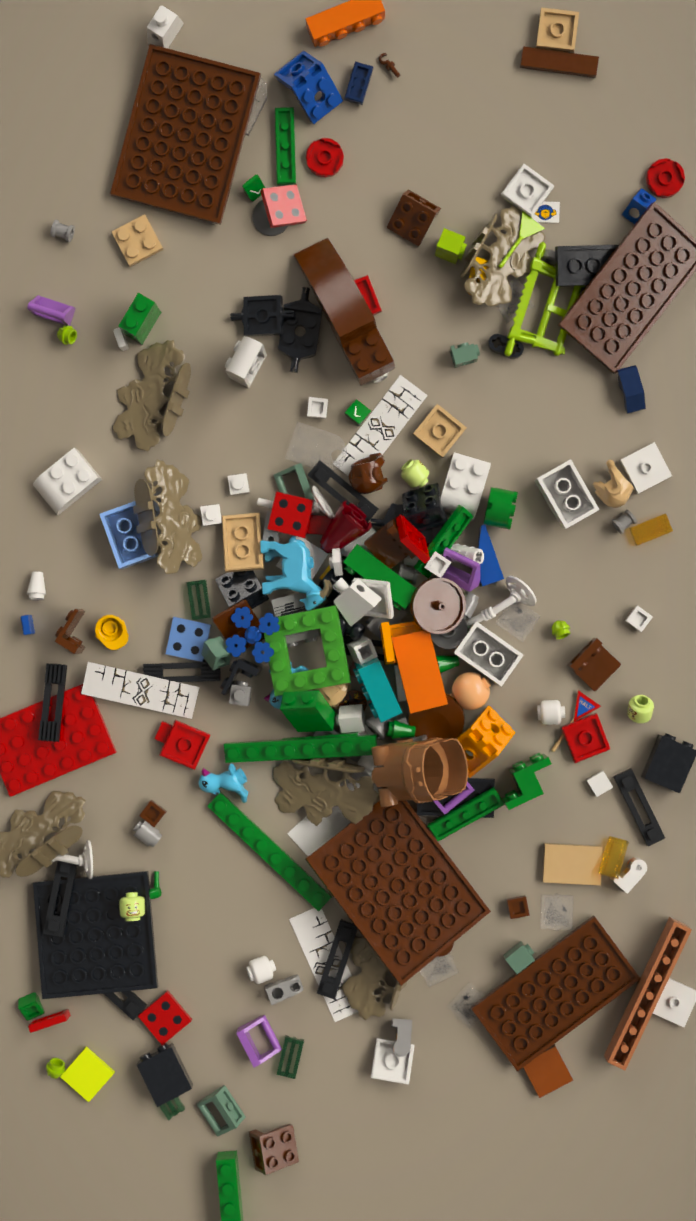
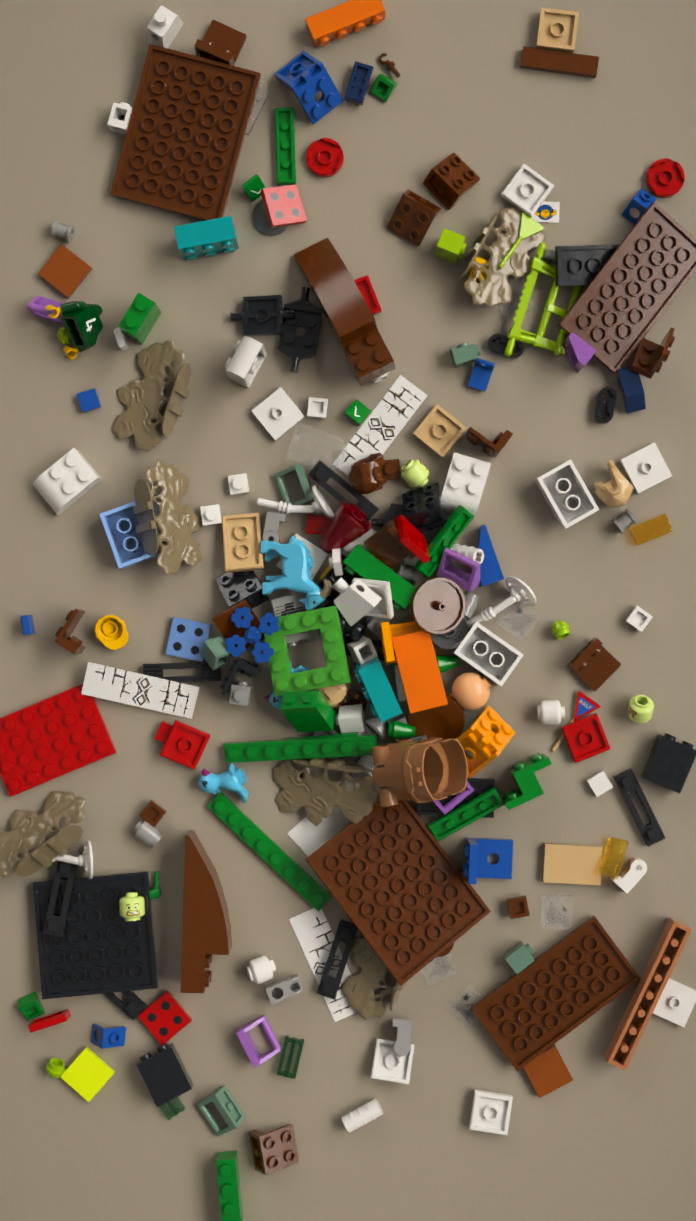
(36, 586): white cone -> none
(54, 675): black container -> none
(65, 271): none -> dark orange tile
(81, 324): none -> dark green torso
(89, 400): none -> blue tile
(108, 1036): none -> blue bracket
(118, 111): none -> white brick
(137, 240): tan plate -> none
(191, 599): clear green tile -> none
(204, 918): none -> reddish brown slope
(206, 238): none -> teal brick
(220, 43): none -> reddish brown bracket
(278, 414): none -> white plate
(290, 514): red tile -> none
(362, 1115): none -> white axle
(383, 87): none -> green slope
(391, 469): none -> reddish brown plate
(438, 564): white plate -> none
(450, 180): none -> reddish brown bracket
(476, 856): none -> blue bracket
(481, 374): none -> blue bracket
(488, 447): none -> reddish brown bracket
(490, 1112): none -> white plate
(500, 508): green brick -> none
(578, 351): none -> medium lavender tile
(601, 404): none -> black beam
(650, 355): none -> reddish brown bracket

